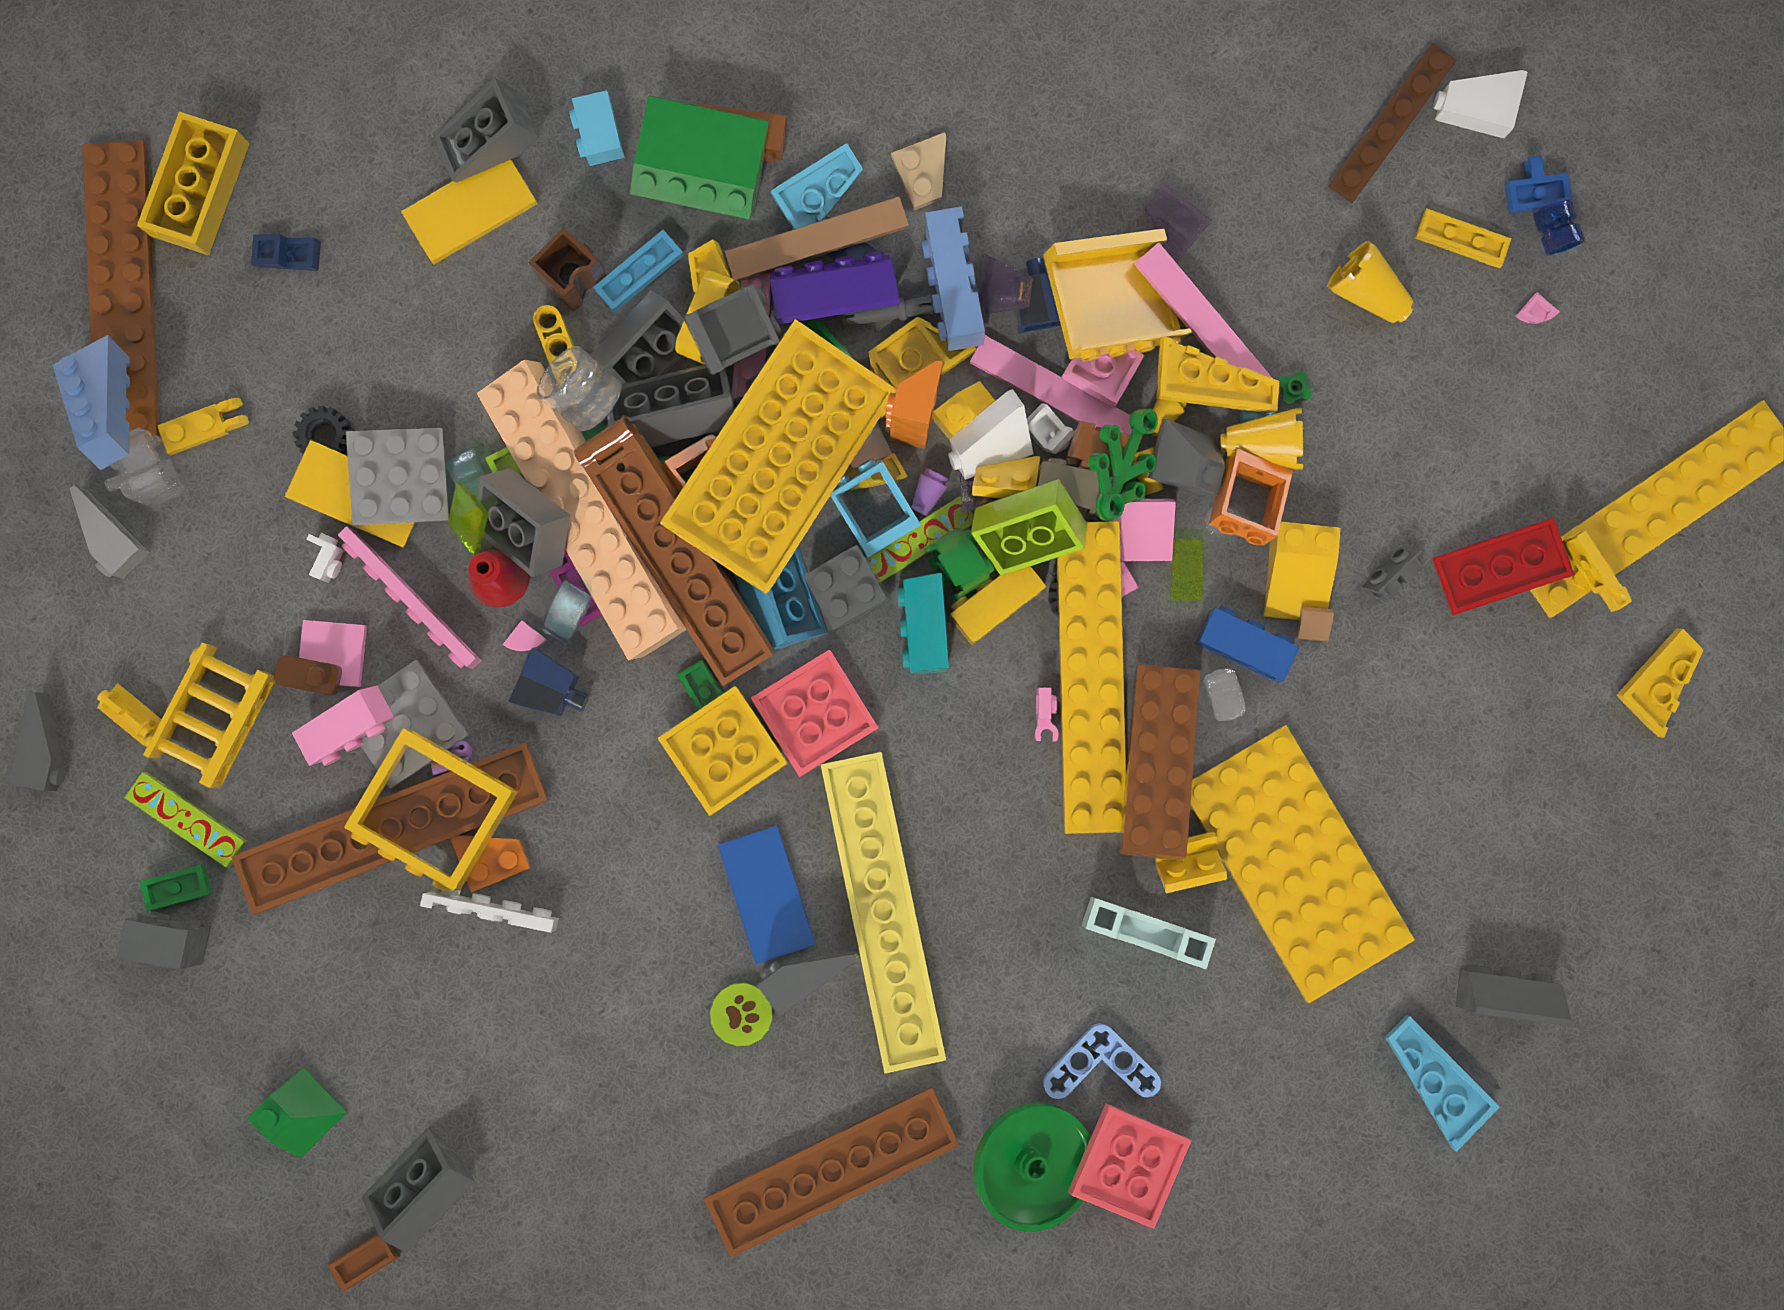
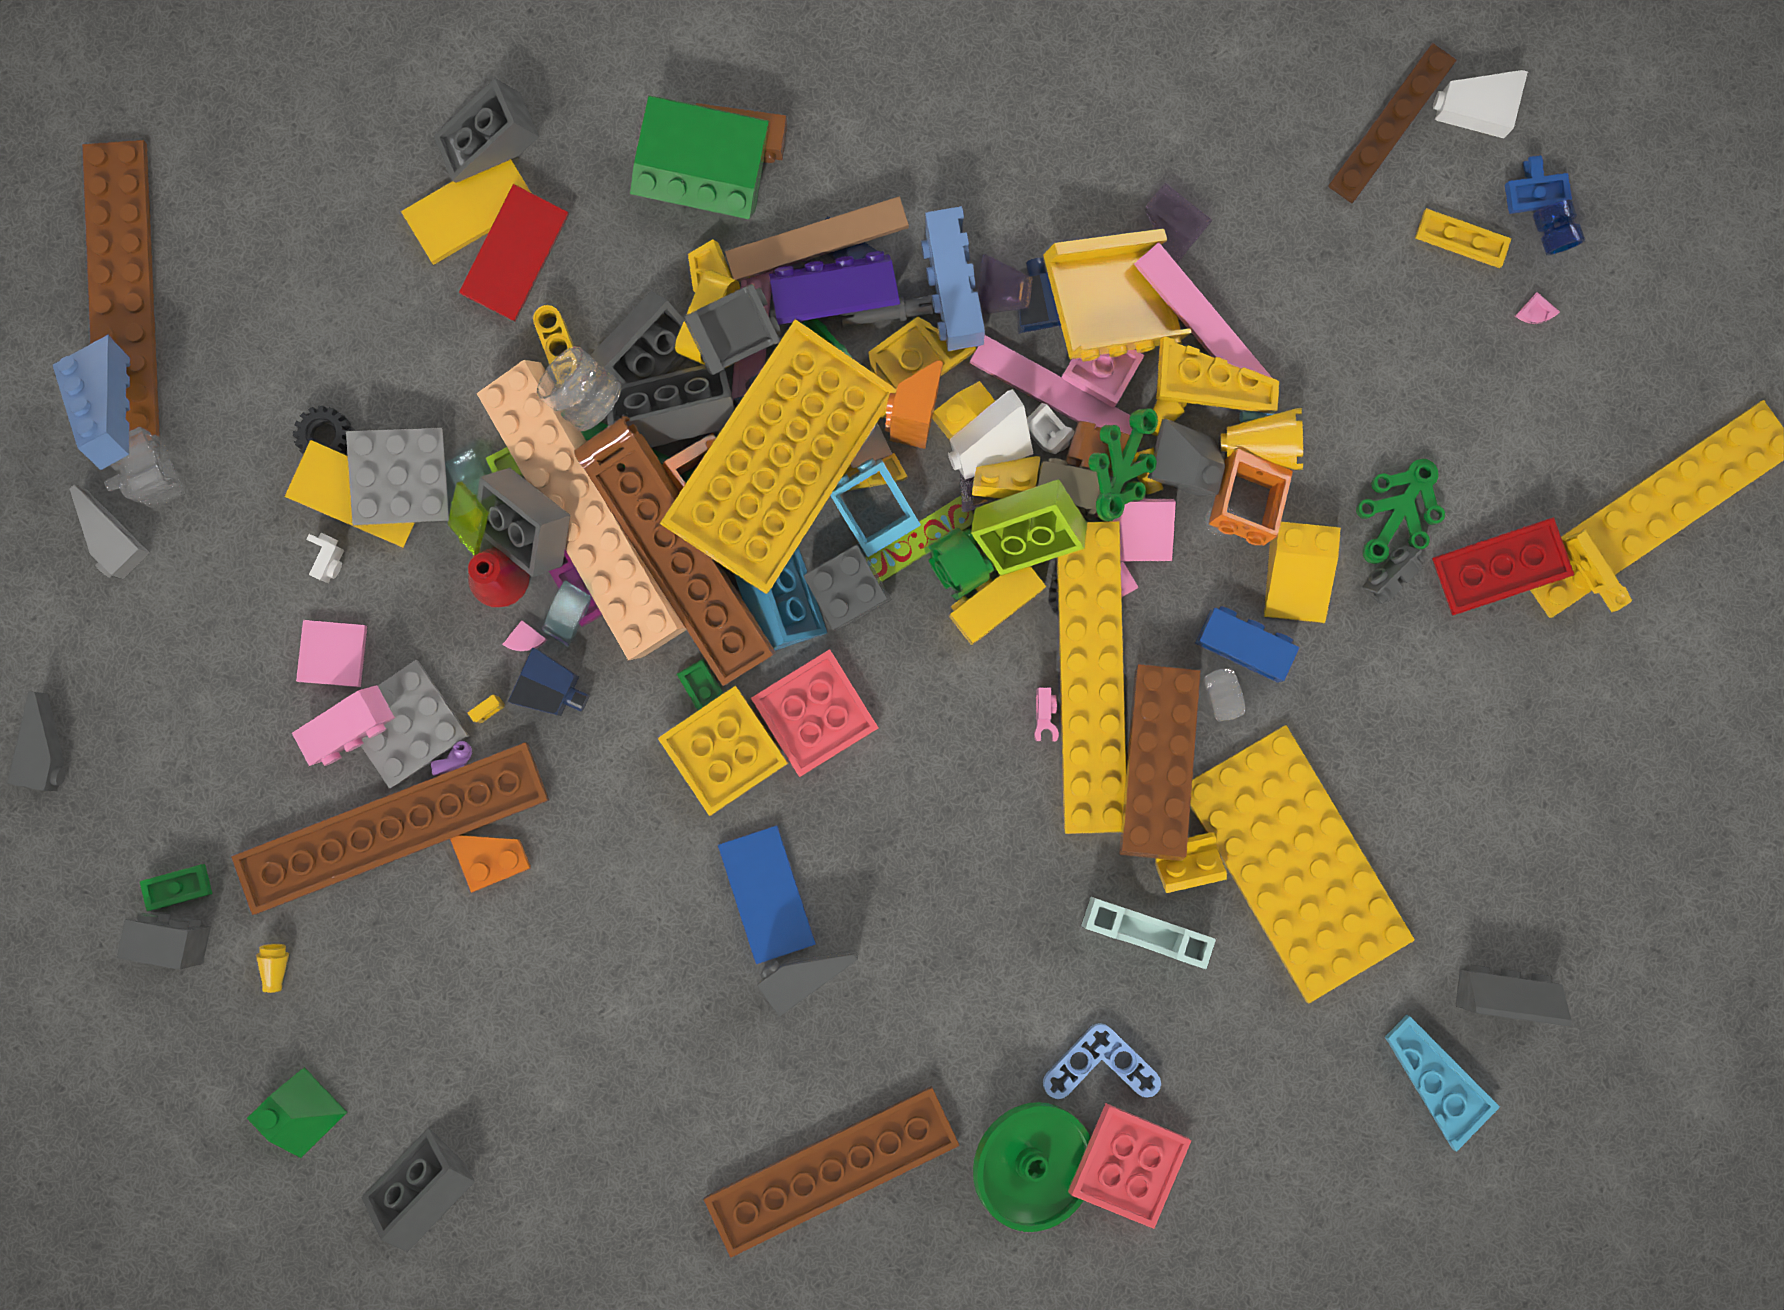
(128, 713): yellow hinge -> none
(185, 819): lime tile -> none
(193, 183): yellow brick -> none
(201, 426): yellow hinge -> none
(227, 741): yellow fence -> none
(272, 966): none -> yellow cone
(285, 253): dark blue slope -> none
(307, 675): reddish brown piece -> none
(362, 1262): dark orange tile -> none
(400, 590): bright pink plate -> none
(459, 766): yellow window -> none
(486, 709): none -> yellow tile
(514, 253): none -> red tile
(538, 919): white wing -> none
(558, 255): reddish brown piece -> none
(597, 127): medium azure brick -> none
(638, 271): dark azure plate -> none
(741, 1014): lime tile -> none
(818, 188): medium azure wing -> none
(883, 912): light yellow plate -> none
(922, 170): tan wing -> none
(924, 624): teal slope -> none
(928, 491): medium lavender cone -> none
(1187, 570): clear neon green tile -> none
(1288, 393): green plate -> none
(1315, 623): medium nougat tile -> none
(1372, 284): yellow cone -> none
(1403, 507): none -> green plant
(1658, 683): yellow wing -> none

